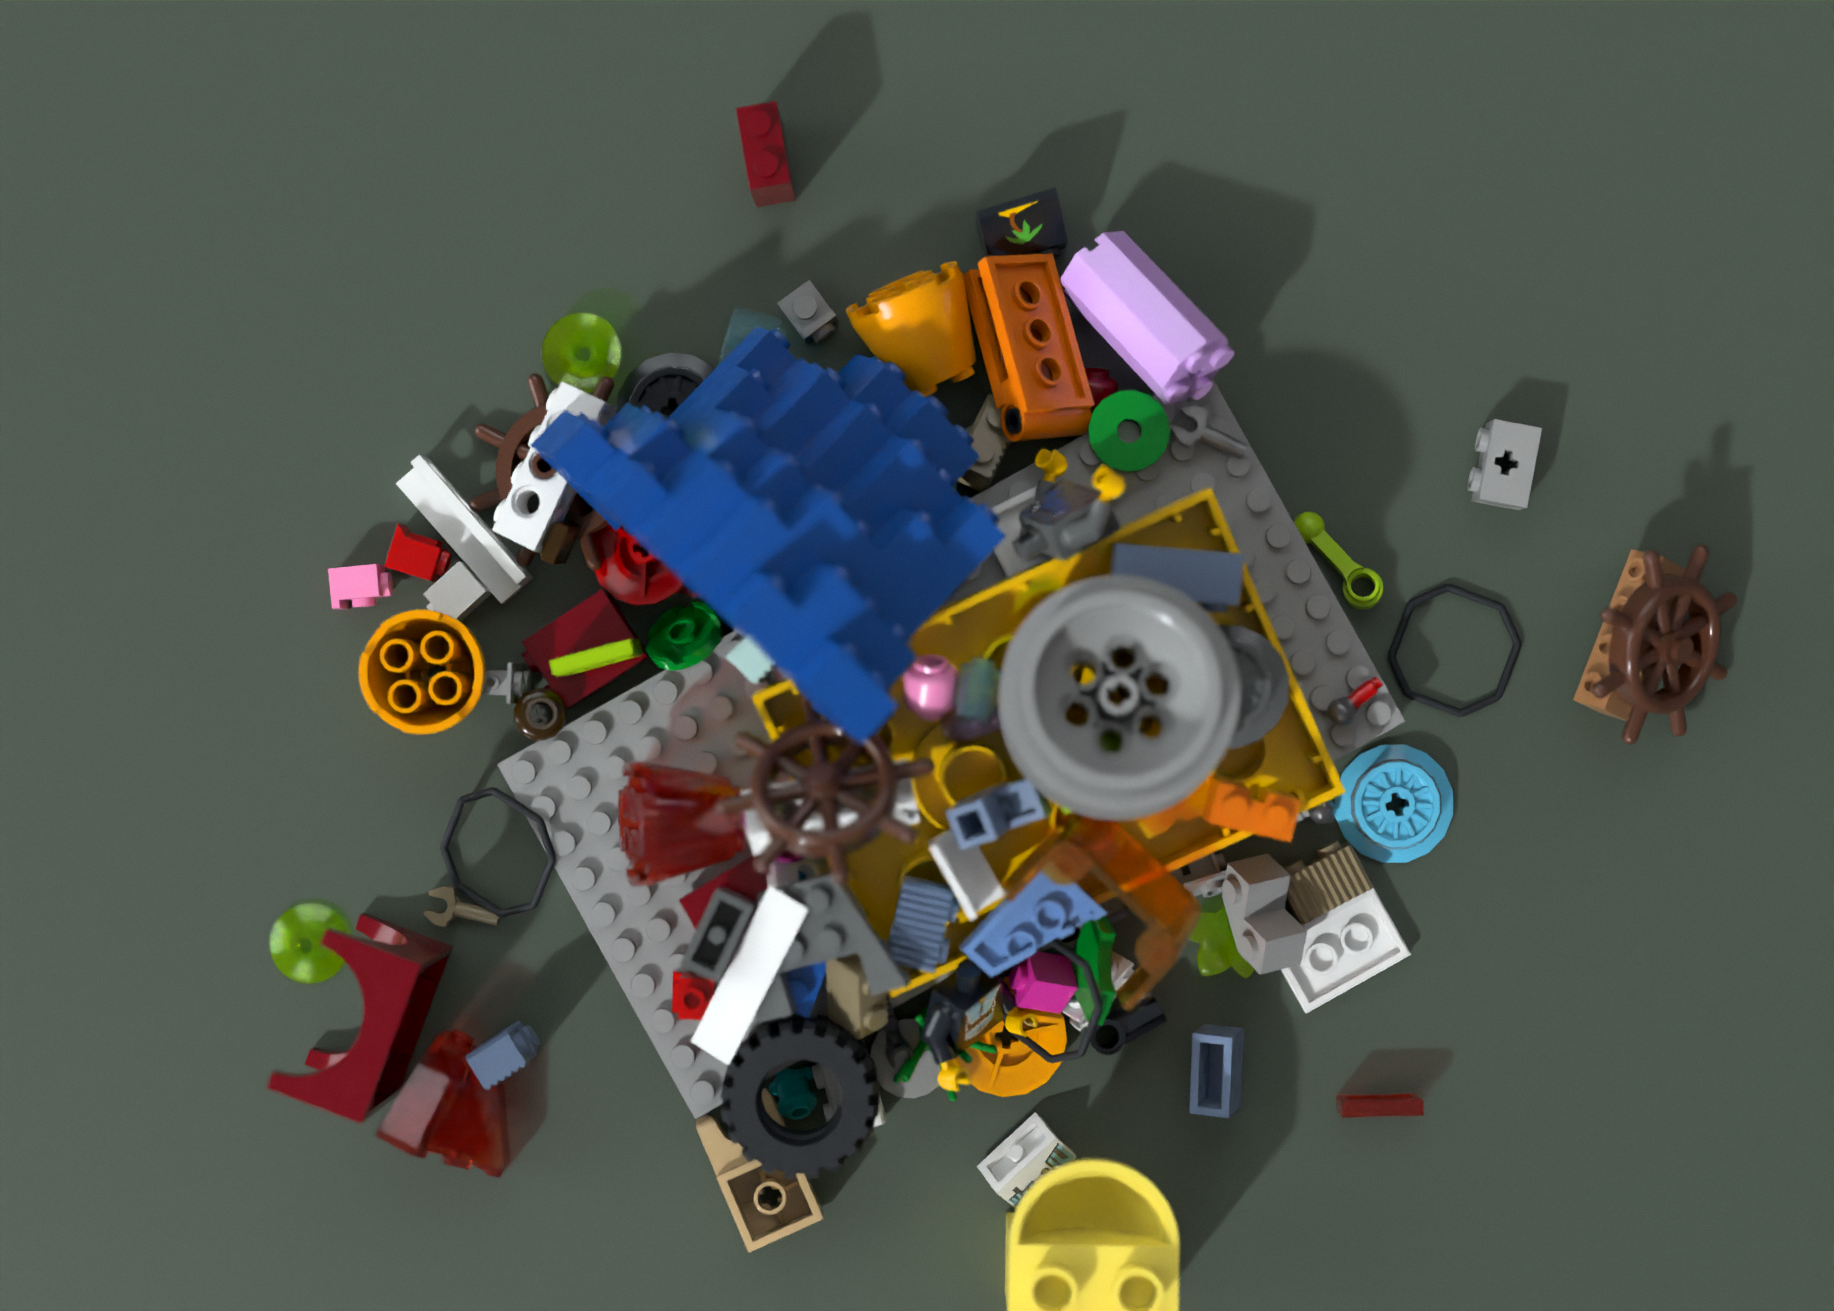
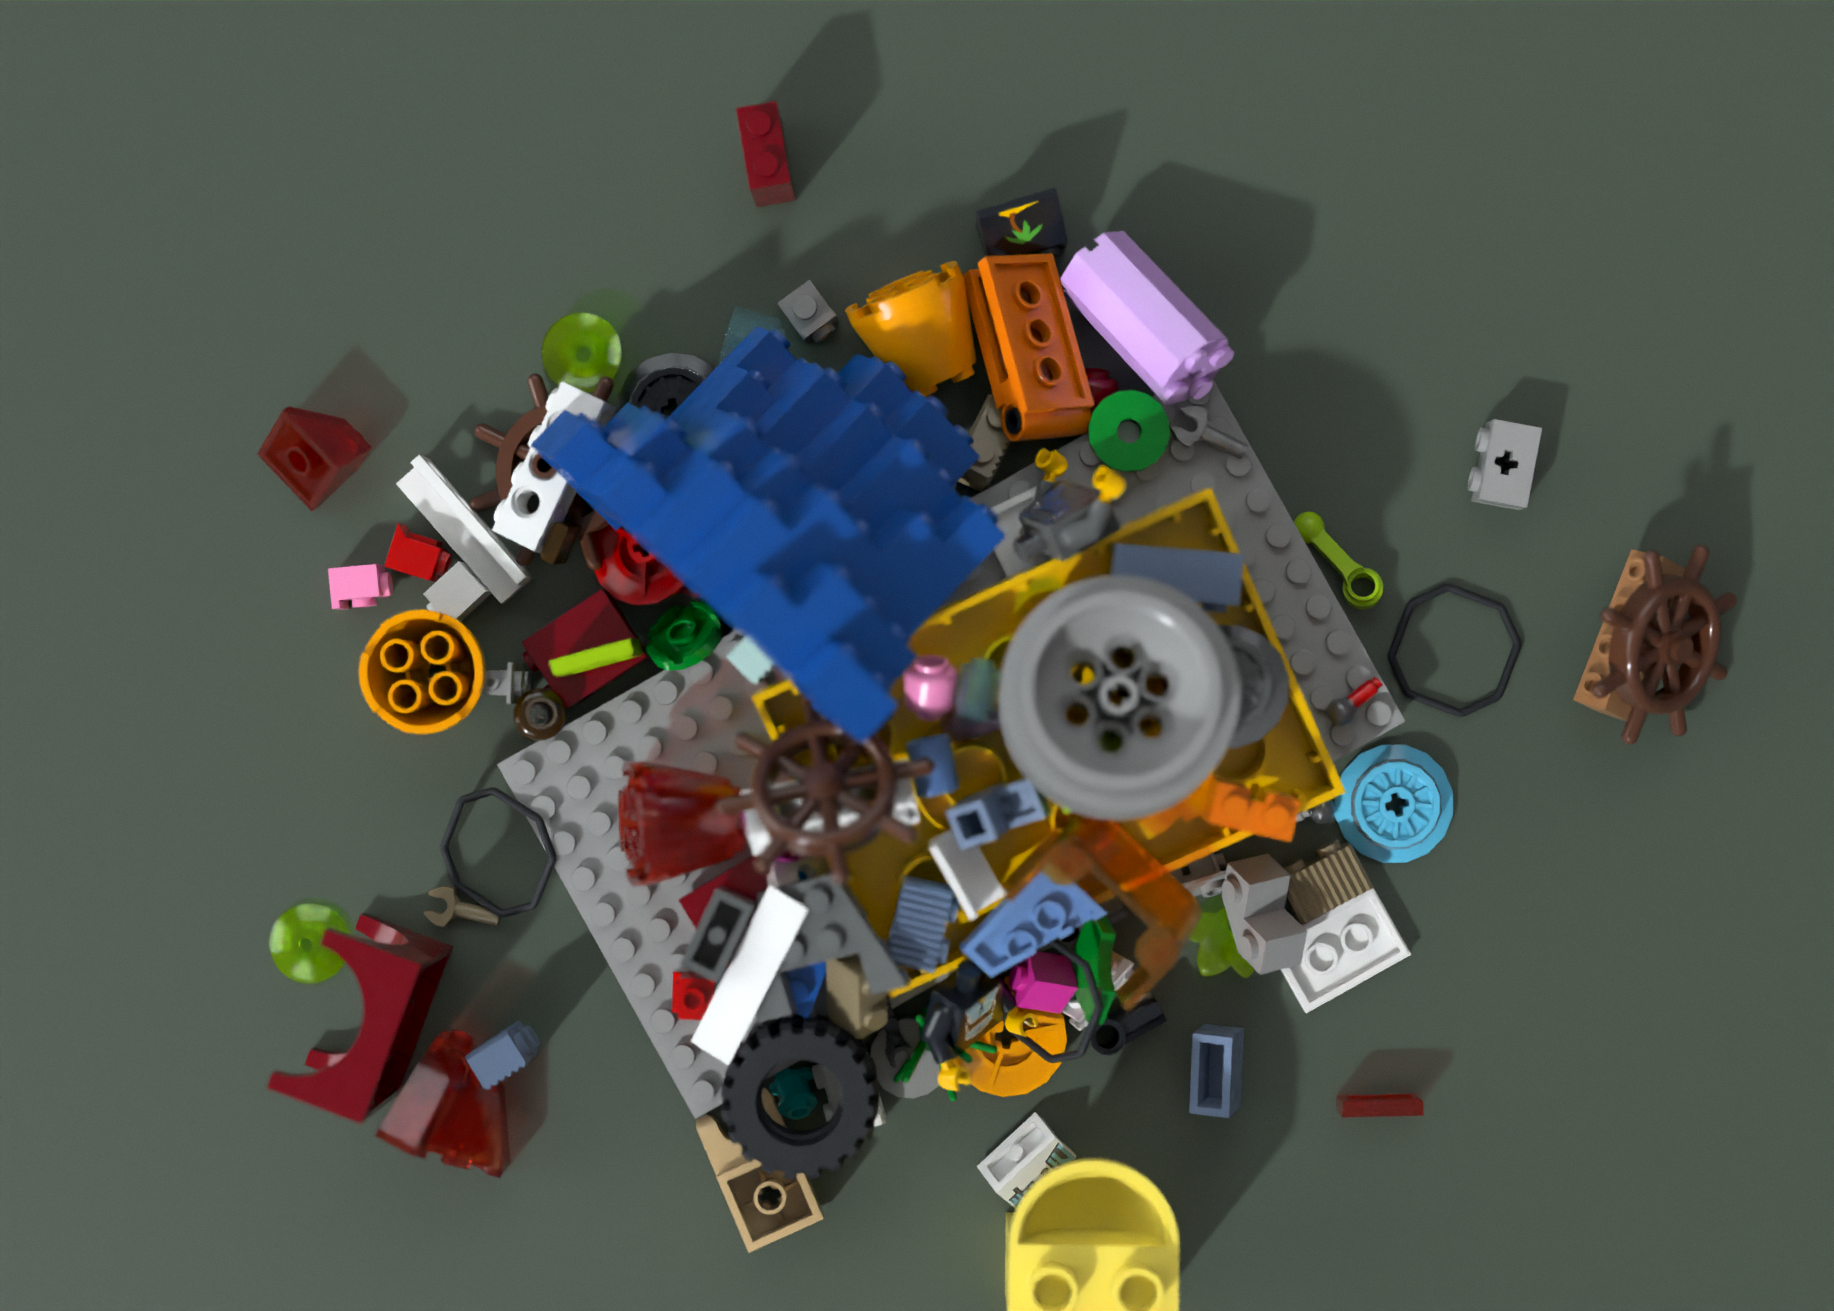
(313, 453): none -> clear red slope
(939, 750): none -> medium blue piece

